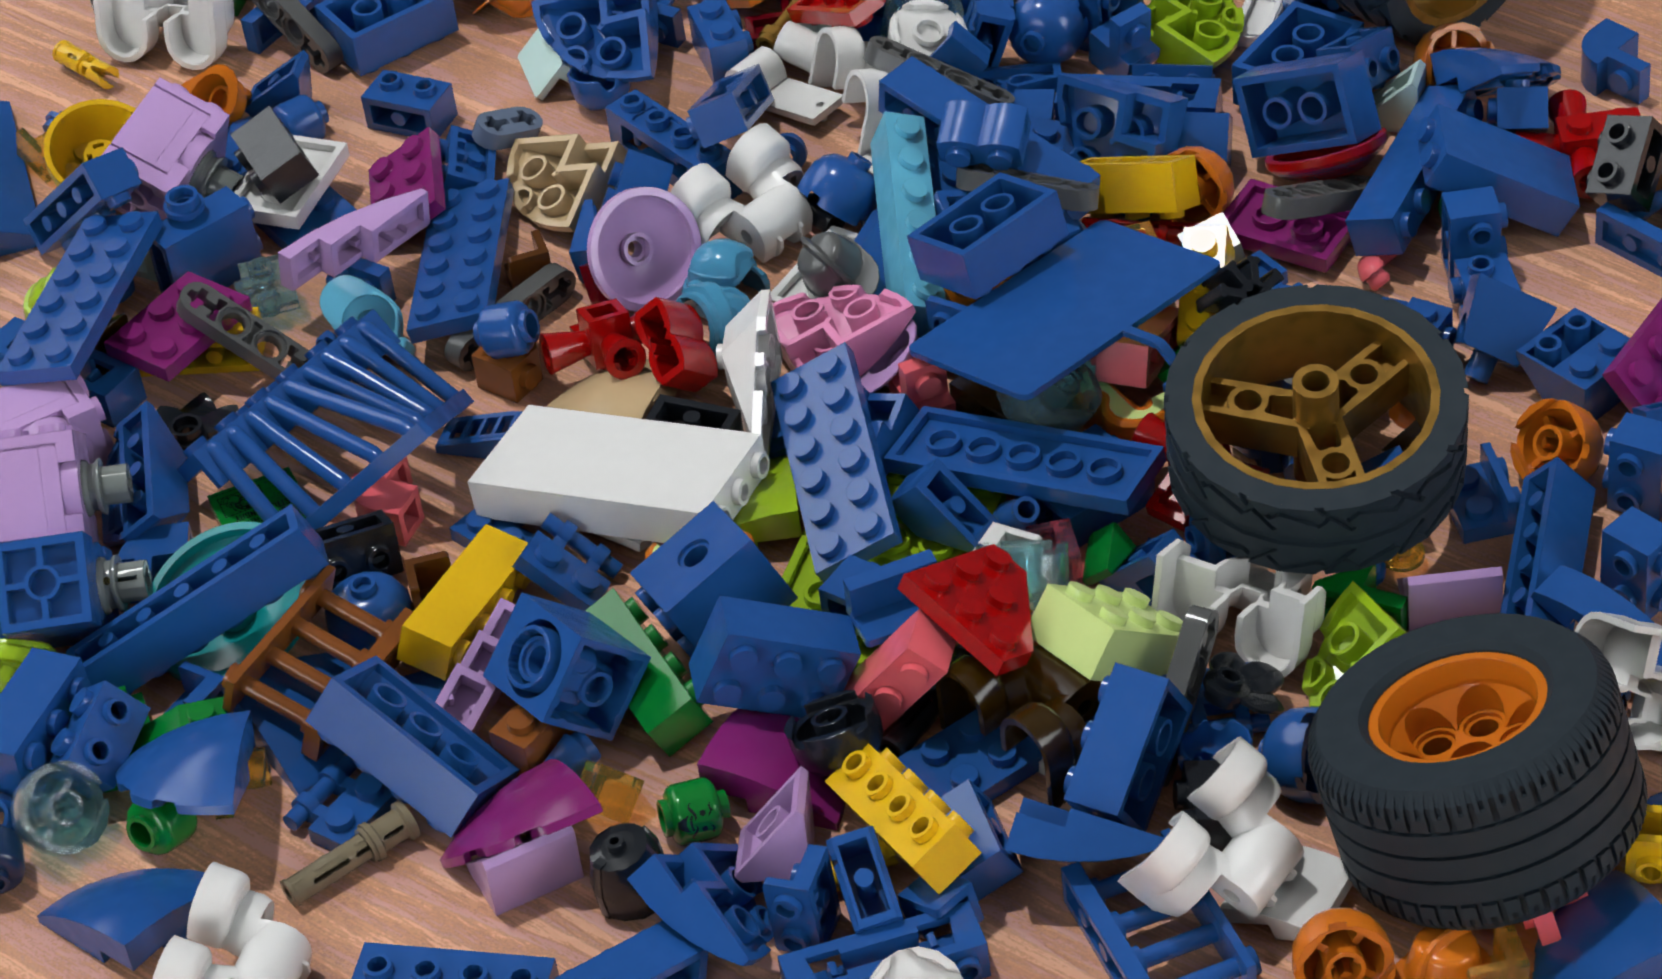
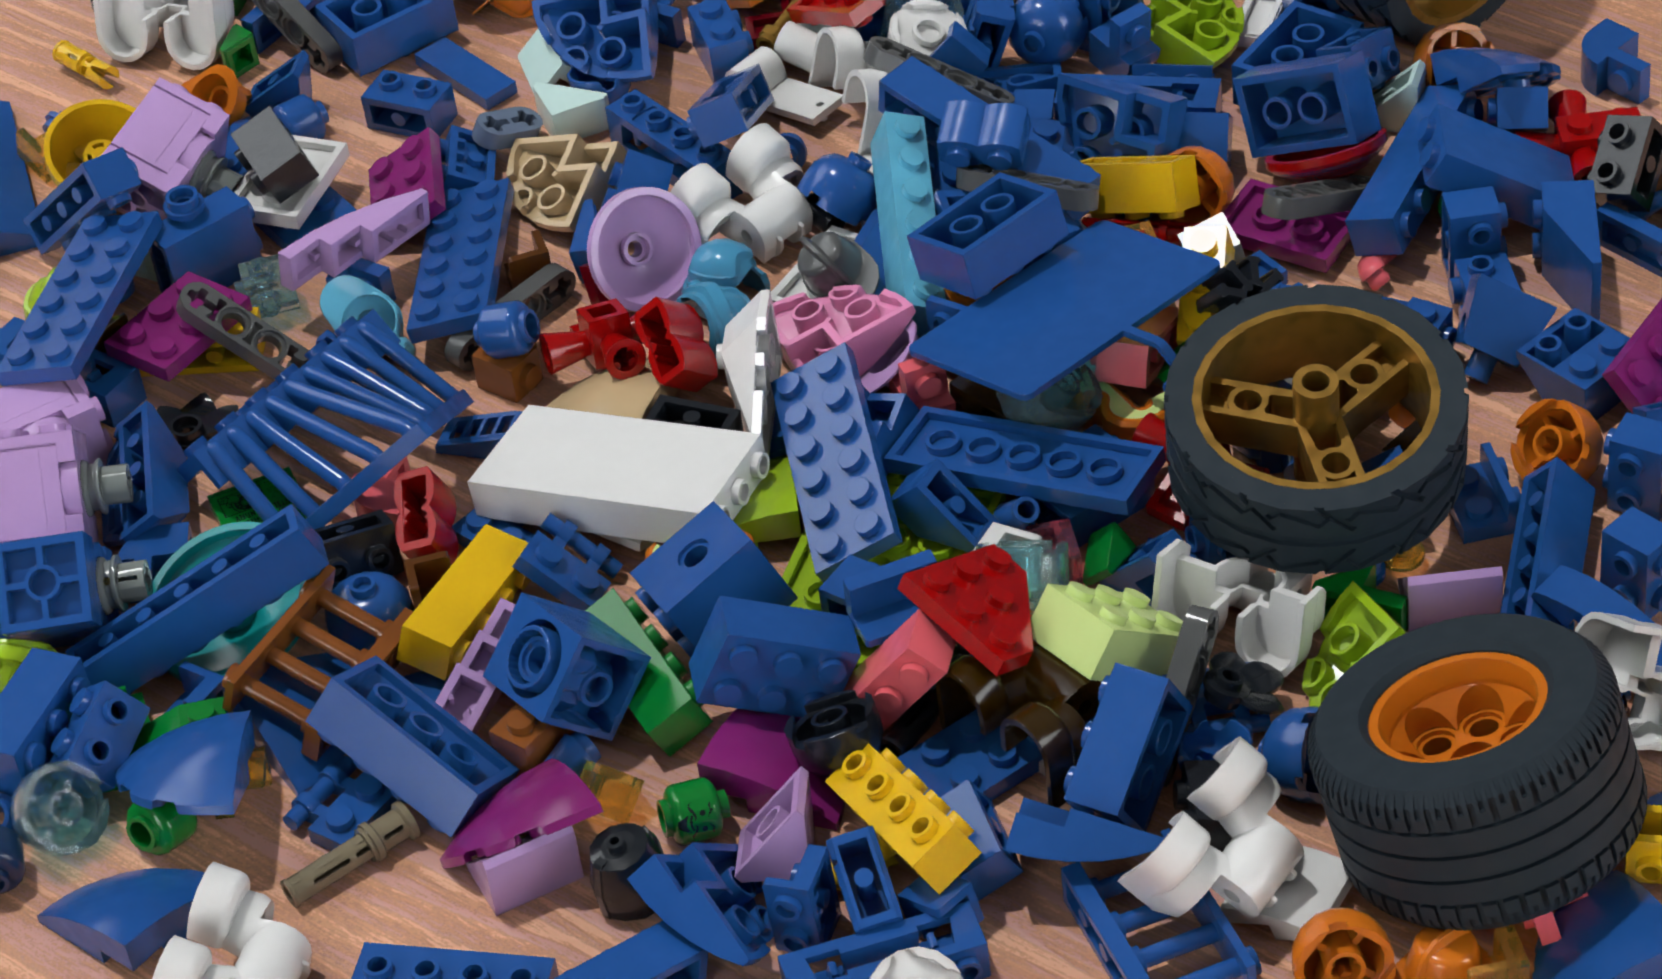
(239, 50): none -> green slope
(425, 514): none -> red brick
(466, 73): none -> blue tile
(571, 109): none -> light aqua slope
(1569, 242): none -> blue slope

